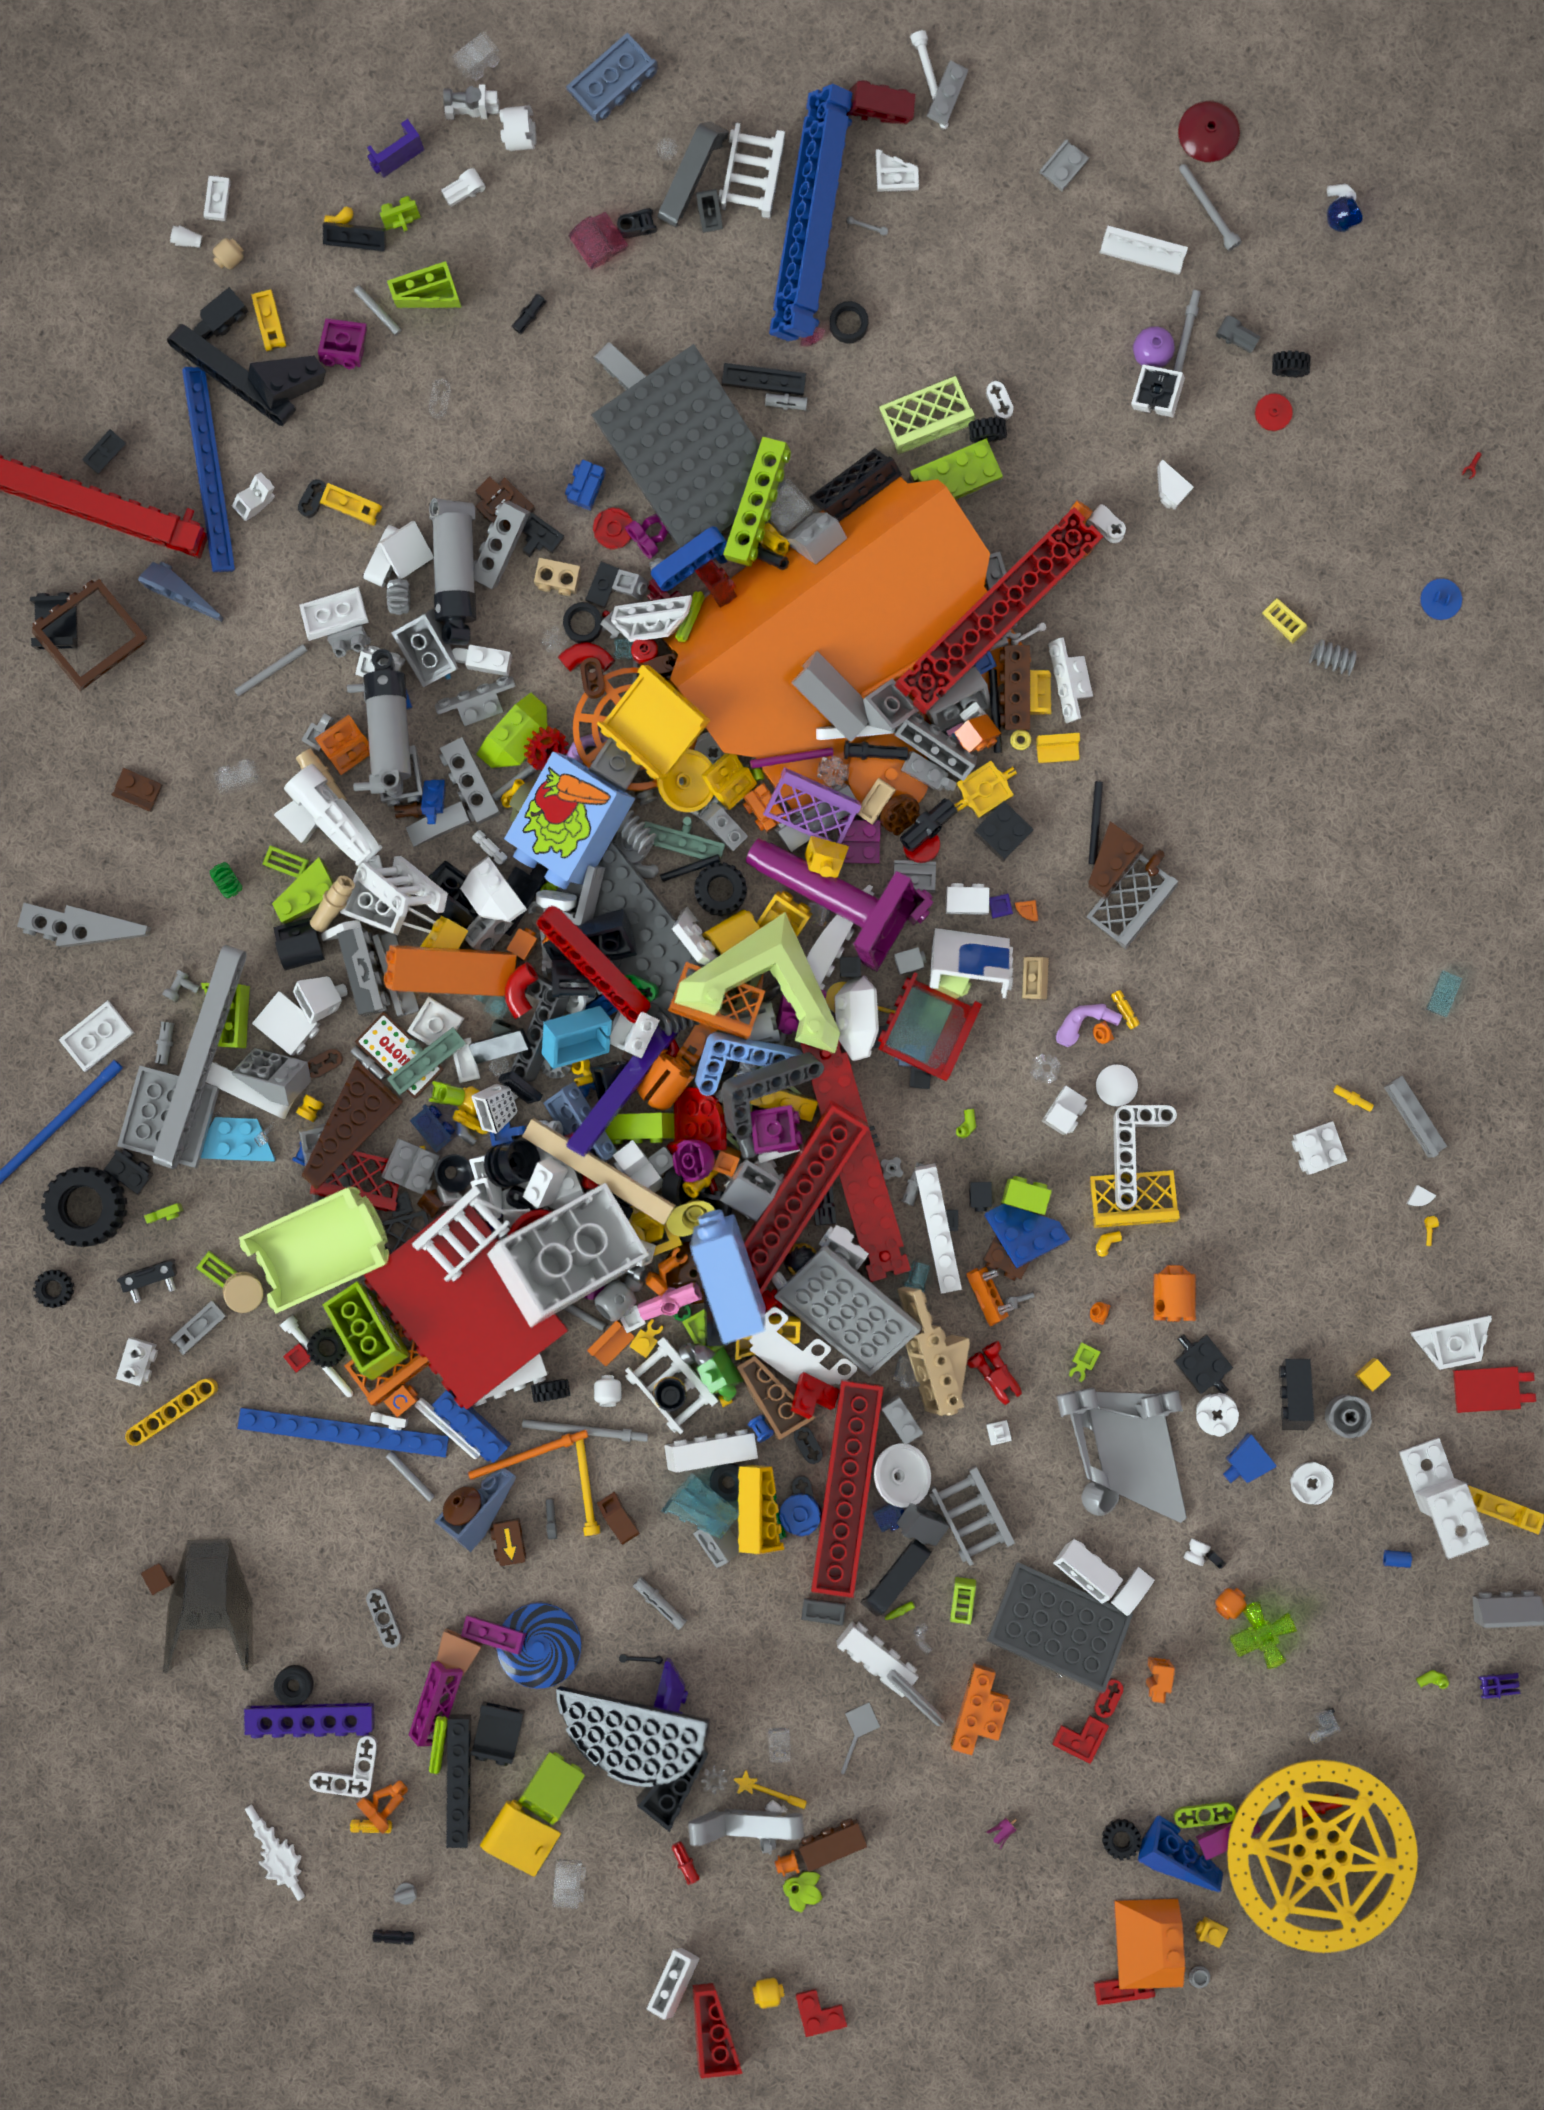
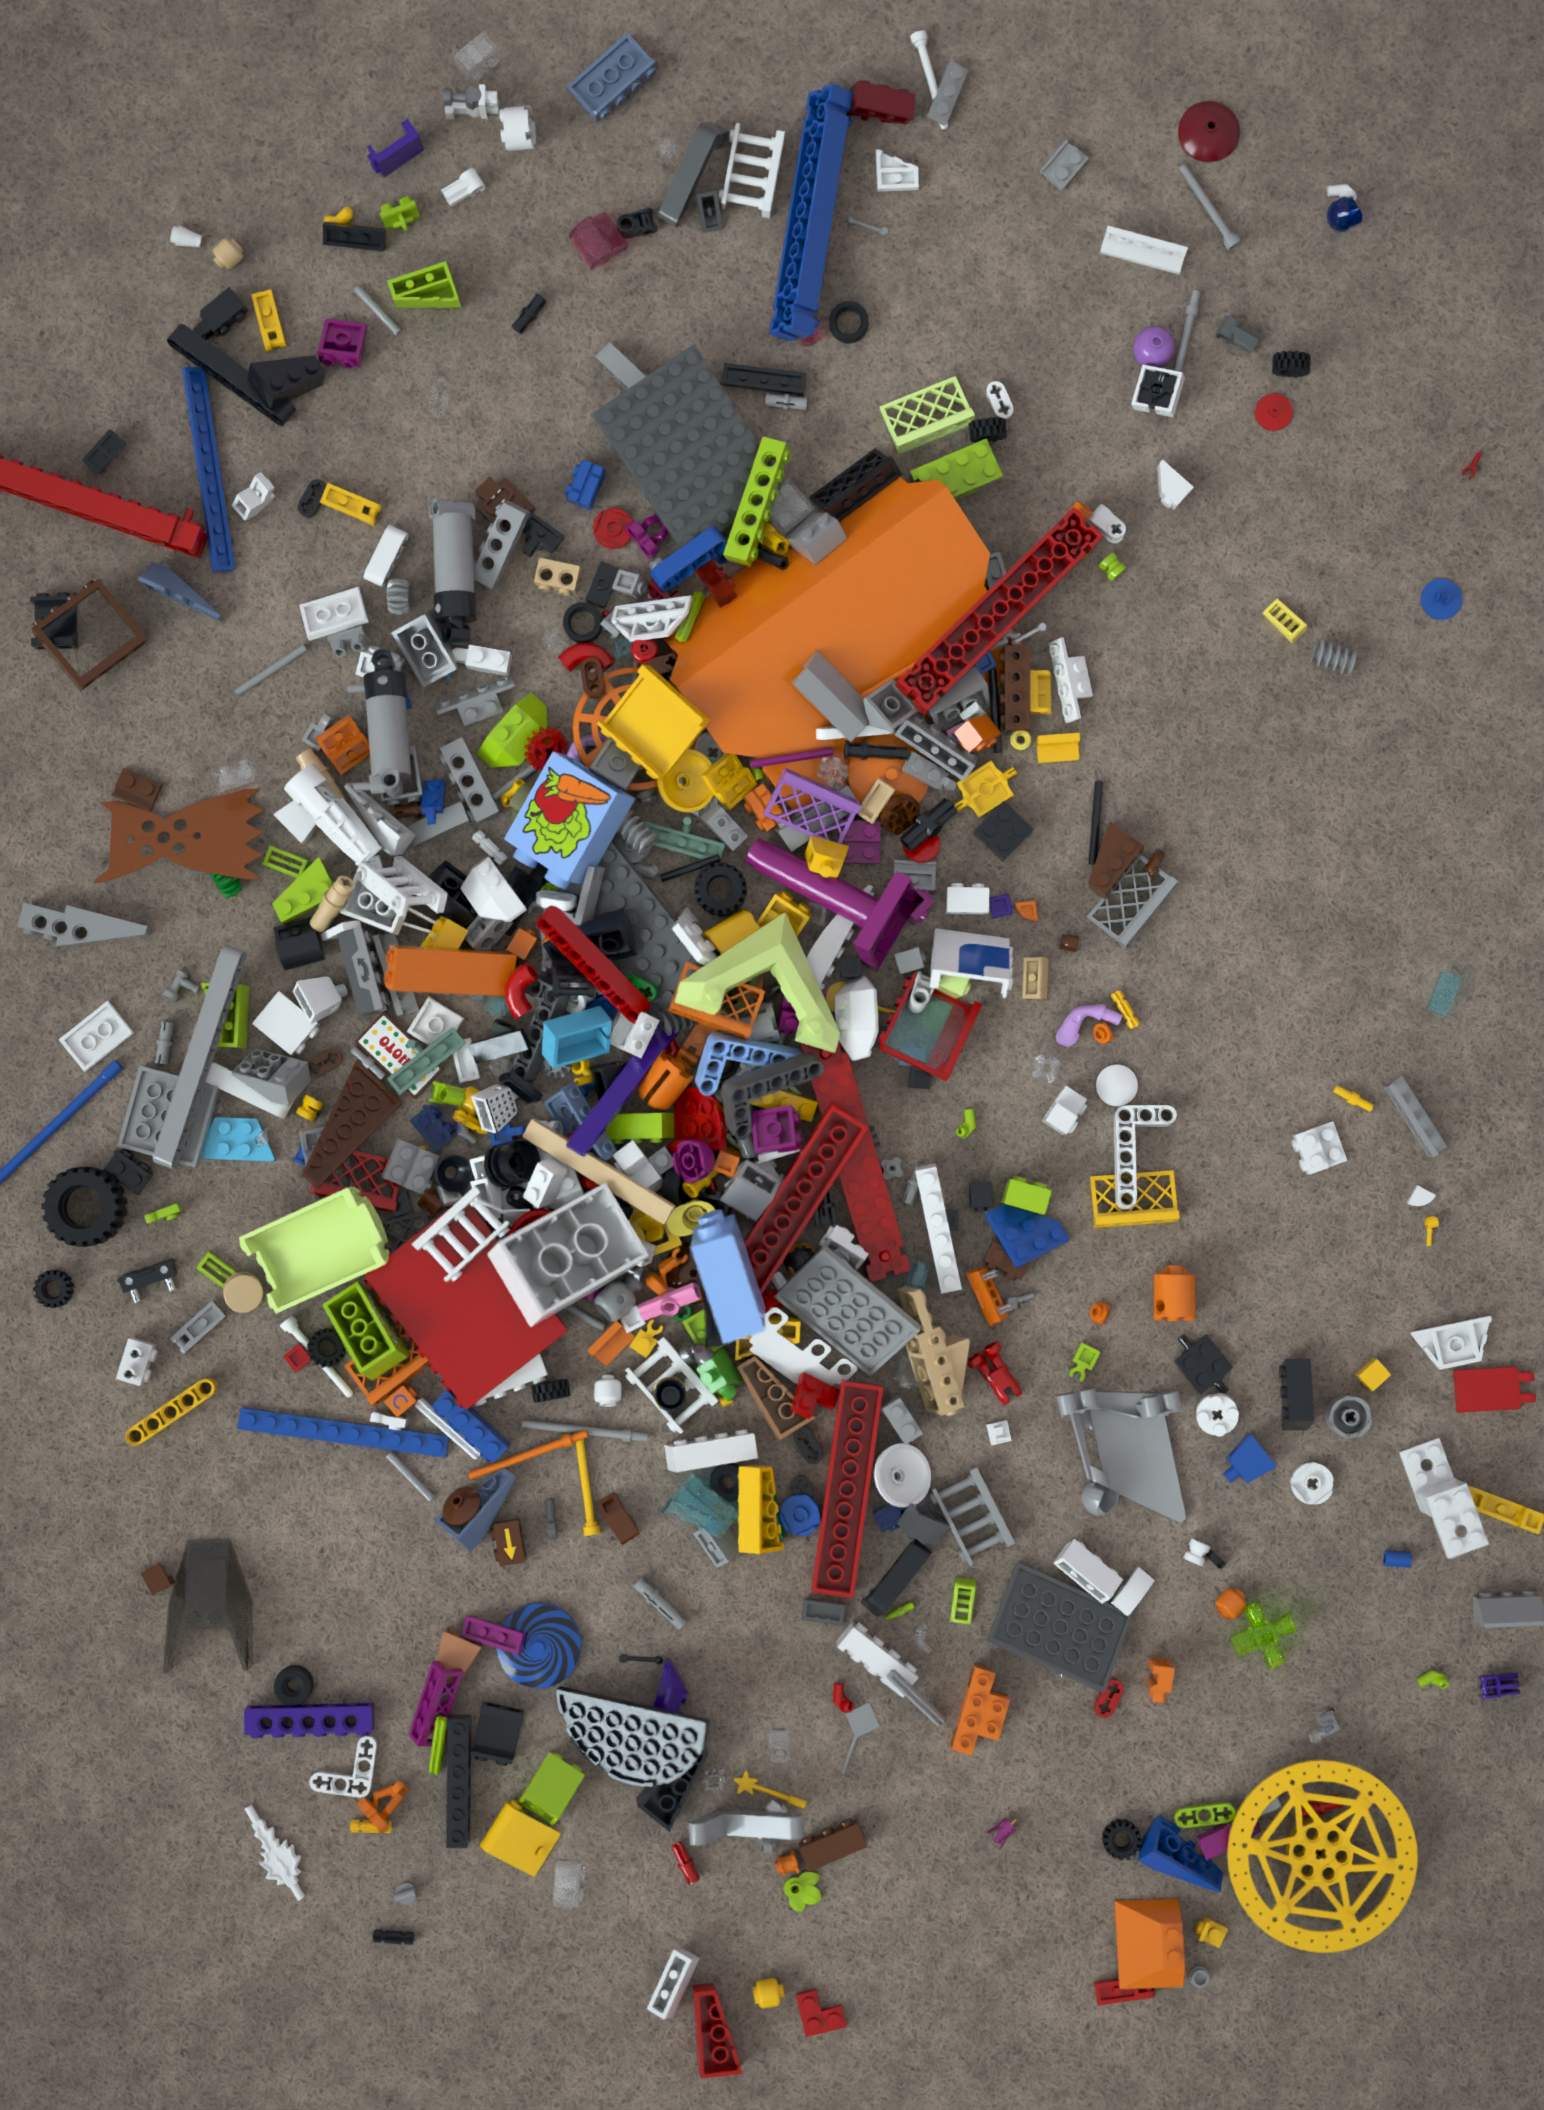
(217, 198): white plate -> none
(217, 851): none -> dark orange piece
(373, 1605): light grey beam -> none
(386, 828): none -> white wedge
(406, 550): white tile -> none
(761, 1428): blue bush -> none
(840, 1699): none -> red arm
(920, 990): none -> white piece
(1069, 942): none -> reddish brown hose
(1084, 1744): red plate -> none
(1105, 1241): yellow arm -> none
(1112, 566): none -> lime wheel

